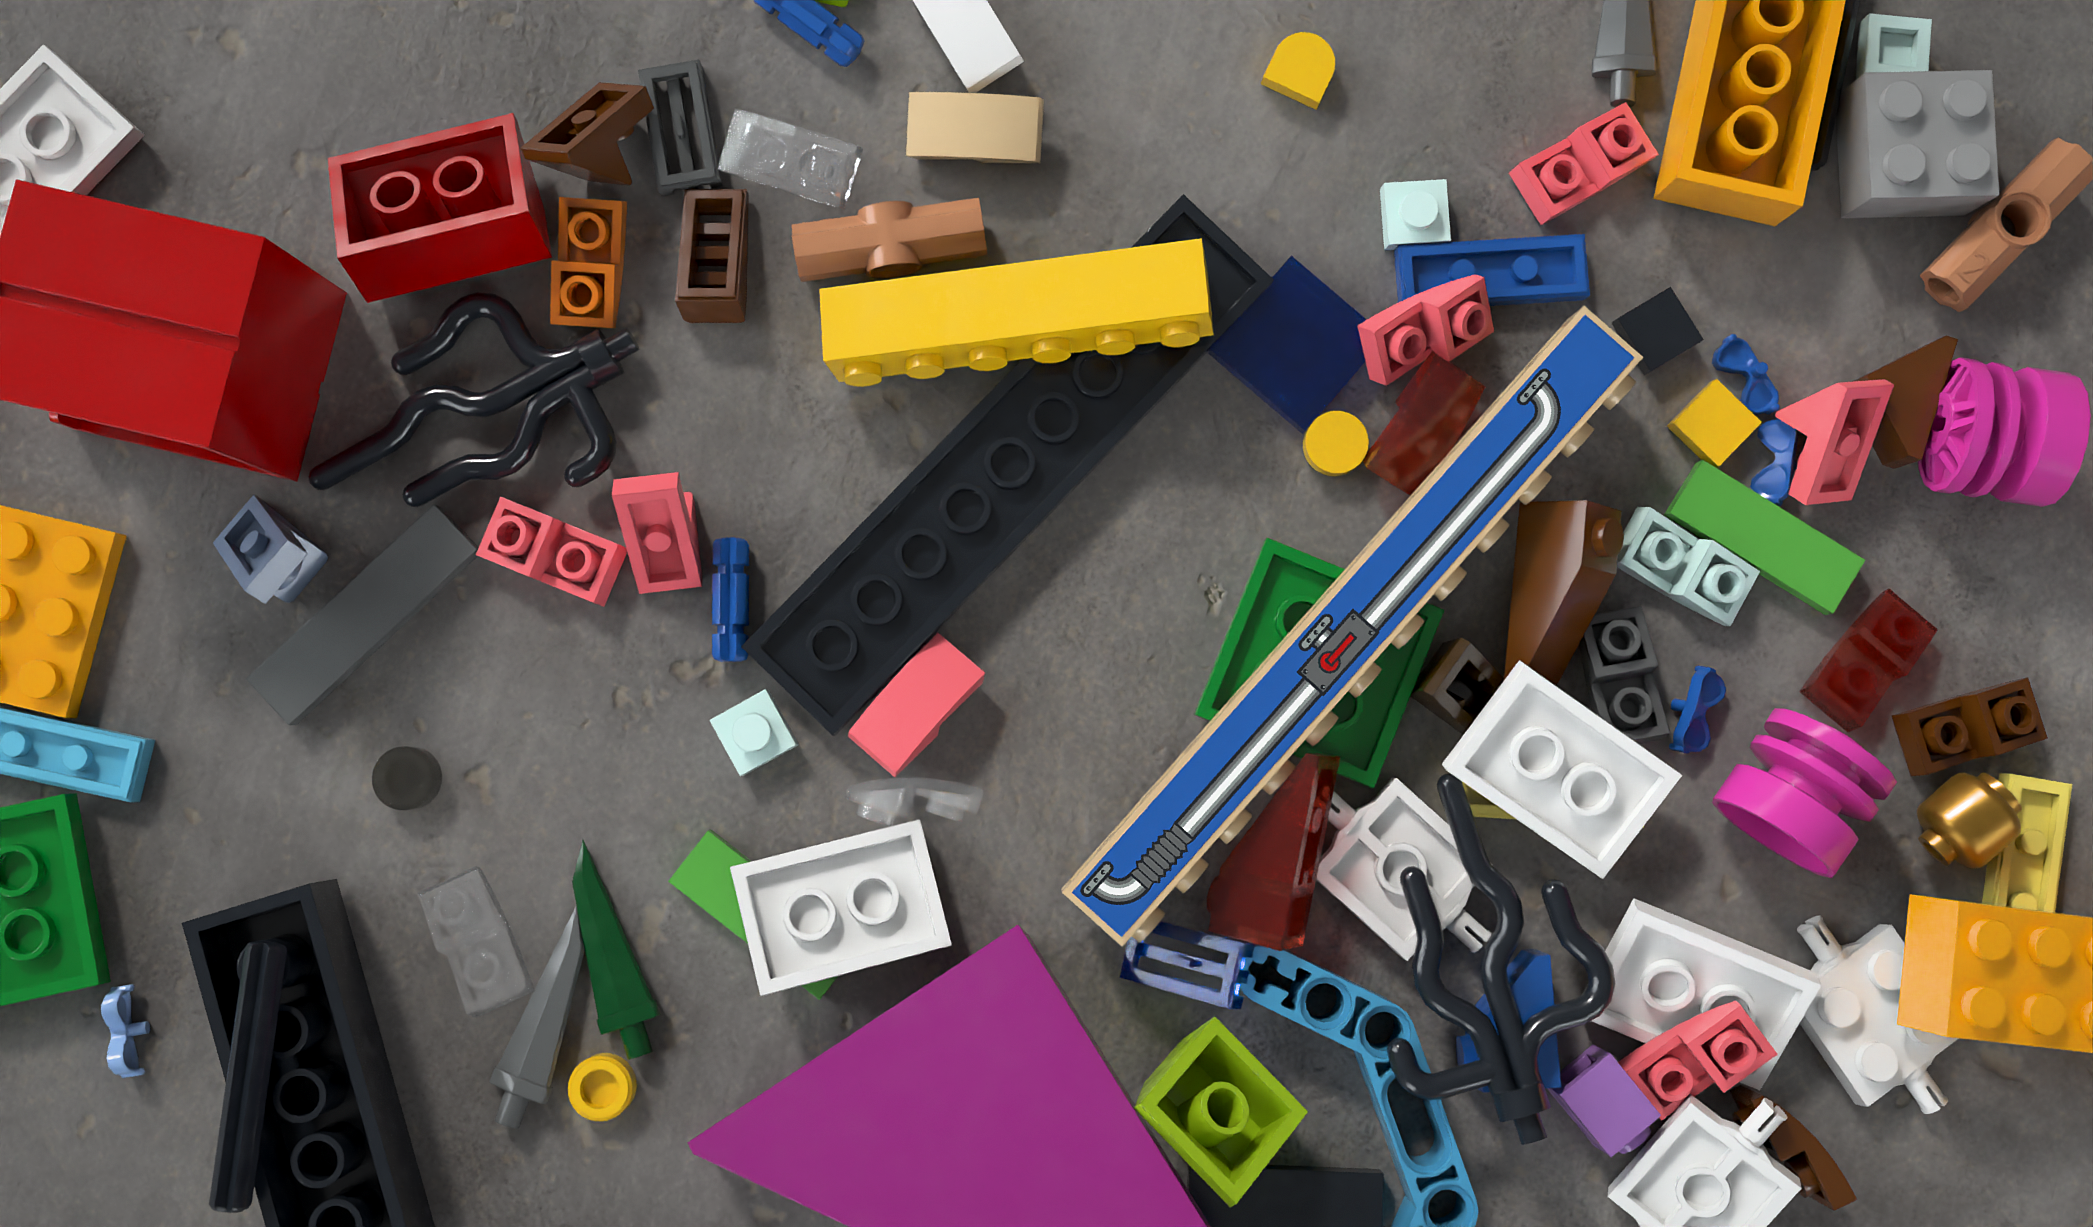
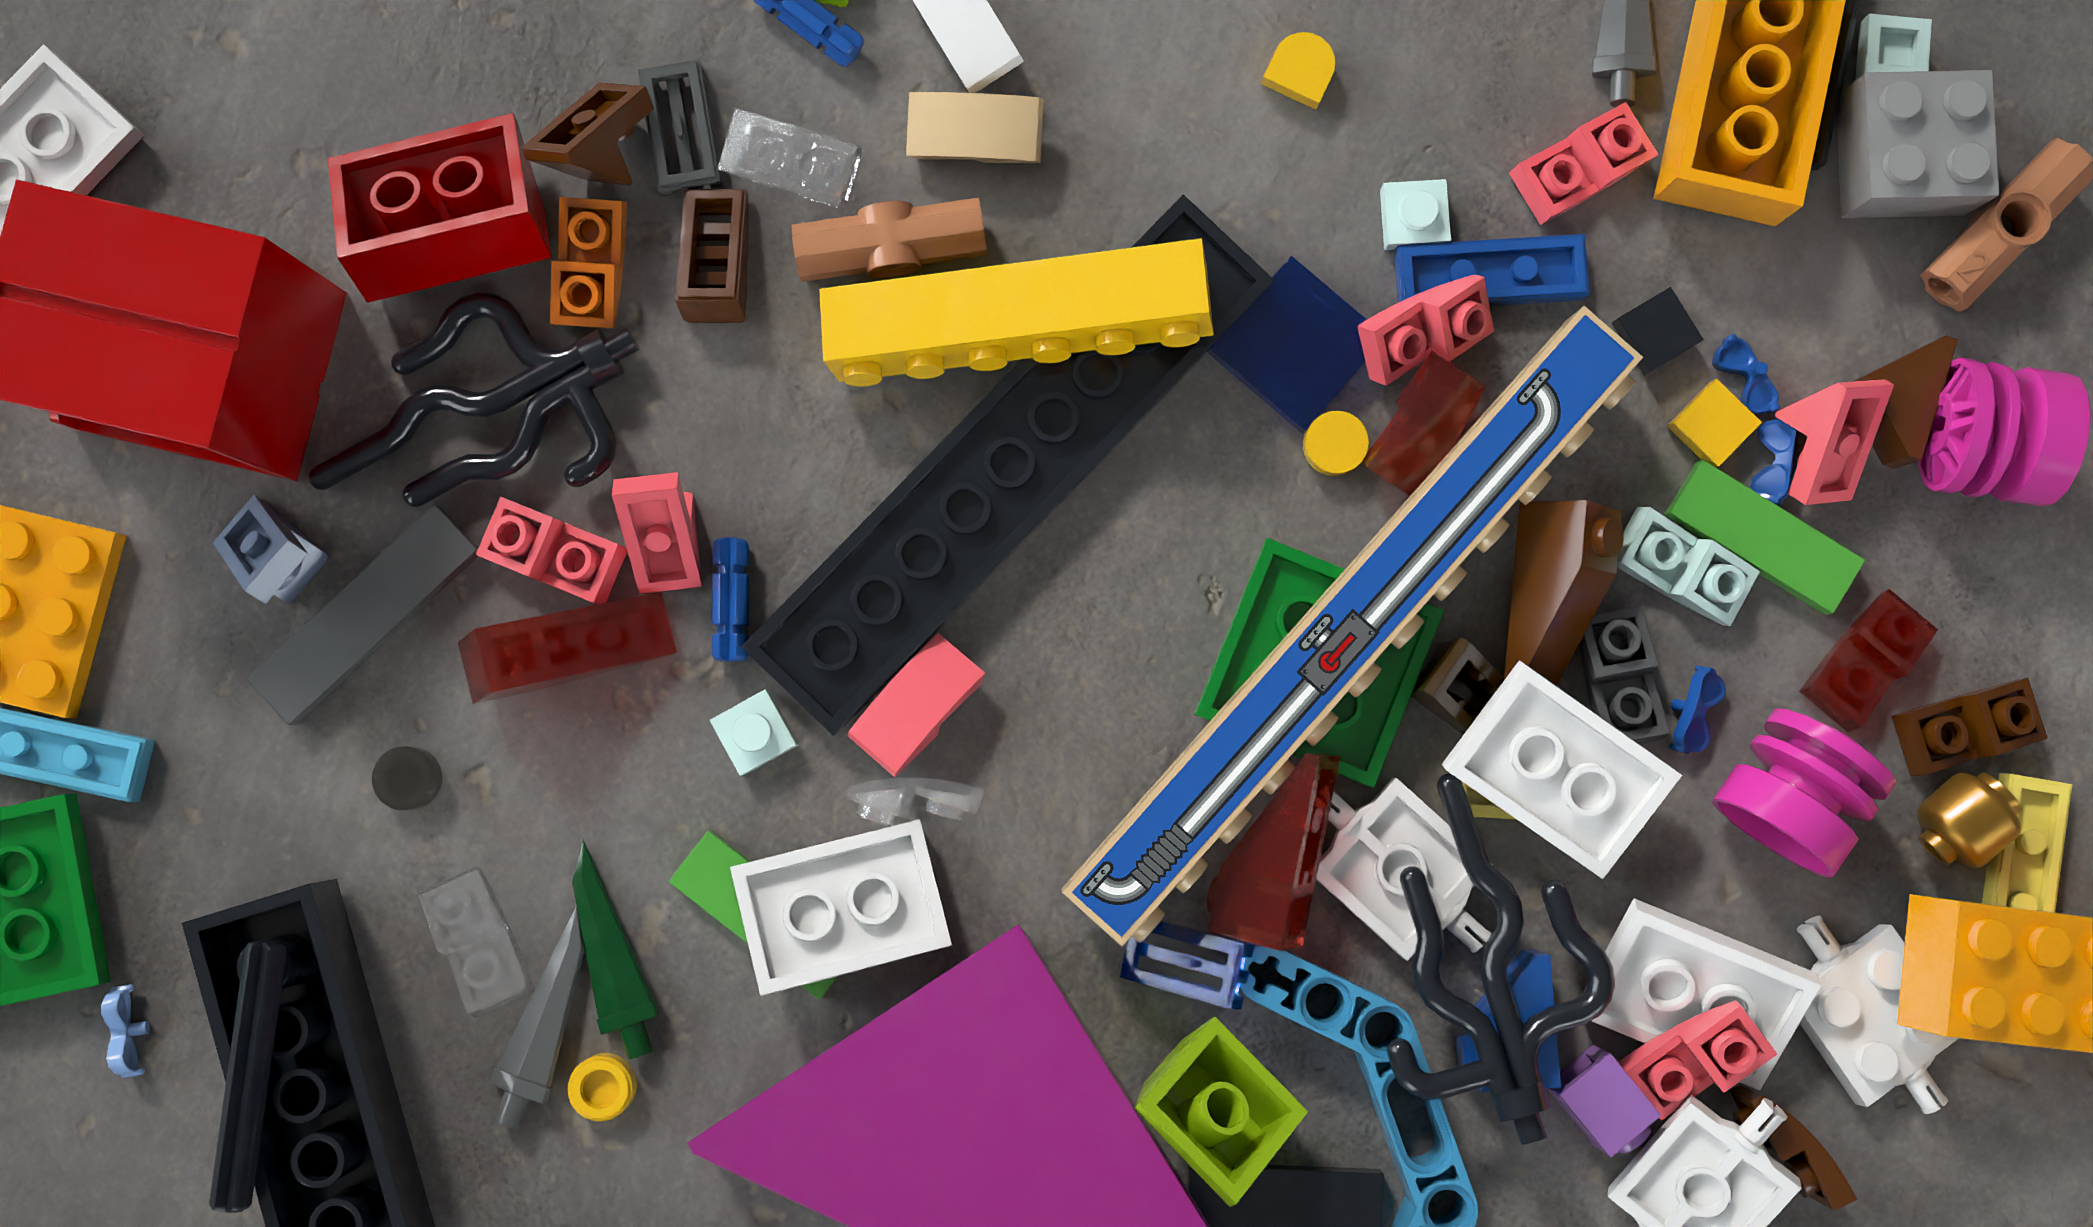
(564, 646): none -> clear red slope

